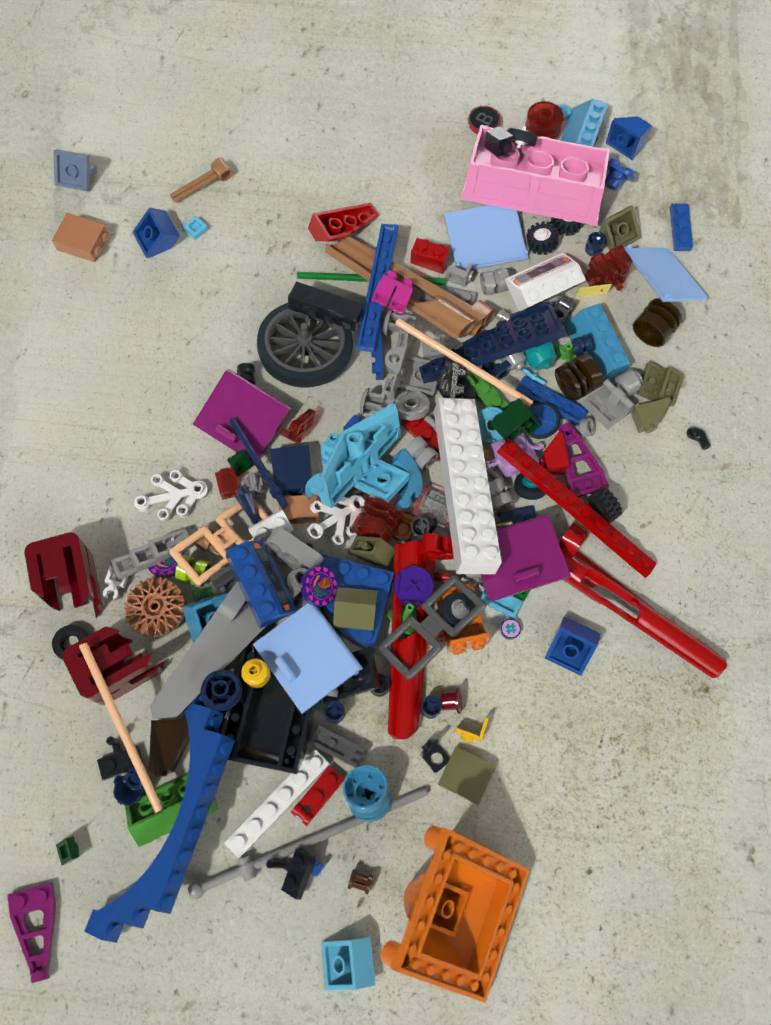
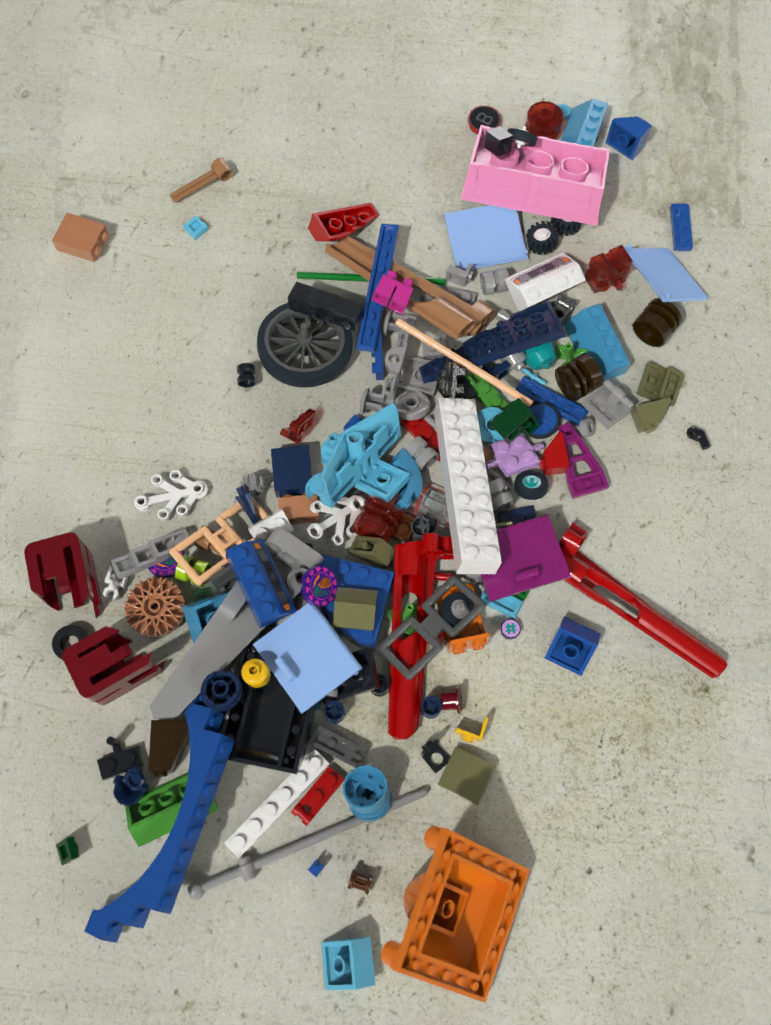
(27, 901): magenta plate -> none
(72, 170): sand blue bracket -> none
(123, 732): light nougat piece -> none
(155, 232): blue slope -> none
(227, 483): clear red brick -> none
(239, 462): dark green tile -> none
(252, 407): magenta container -> none
(275, 490): dark blue bar -> none
(297, 872): black plate -> none
(413, 585): dark purple tile -> none
(429, 255): red brick -> none
(577, 508): red plate -> none
(582, 345): dark blue wheel -> none
(592, 290): light yellow sticker -> none
(594, 244): dark blue wheel -> none
(605, 504): black tyre -> none
(617, 175): blue plate -> none
(620, 228): olive slope -> none
(629, 382): light grey head -> none

